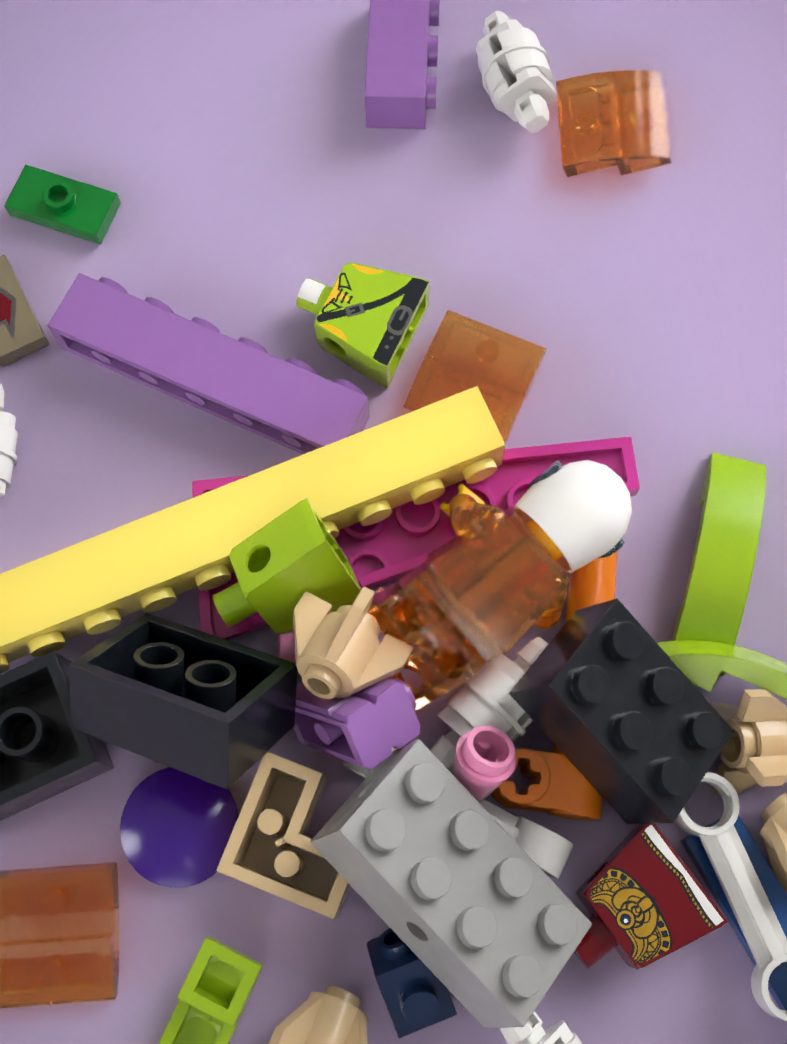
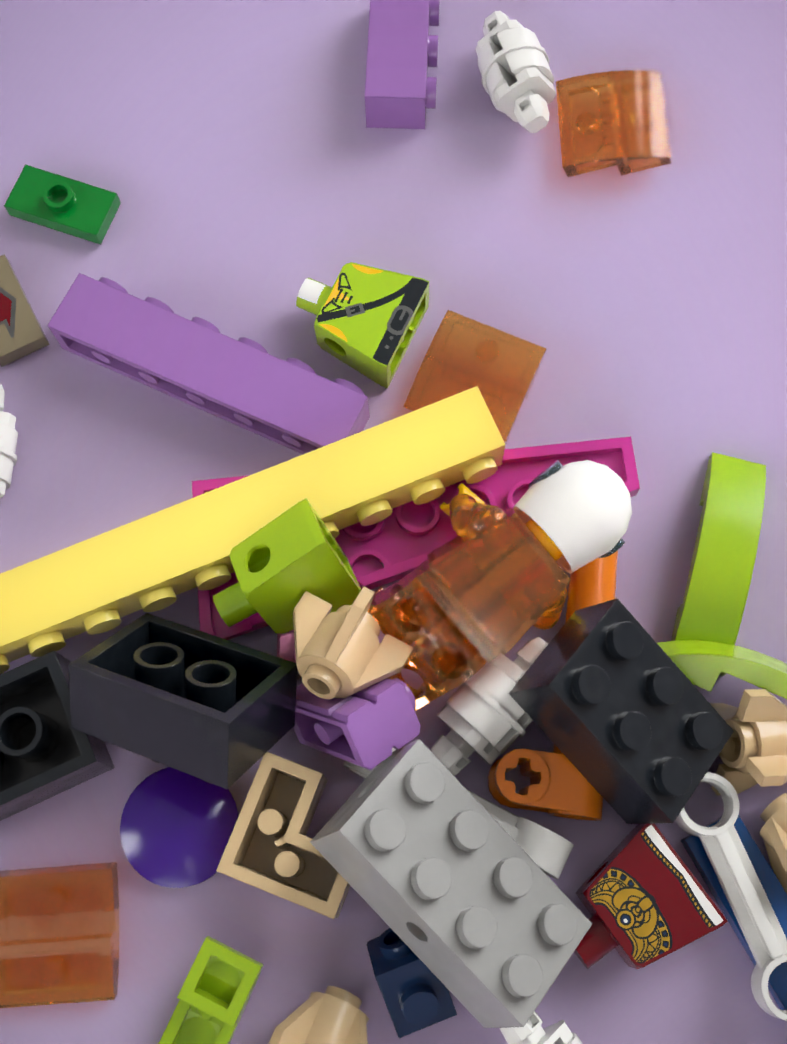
(483, 760): bright pink cone -> none

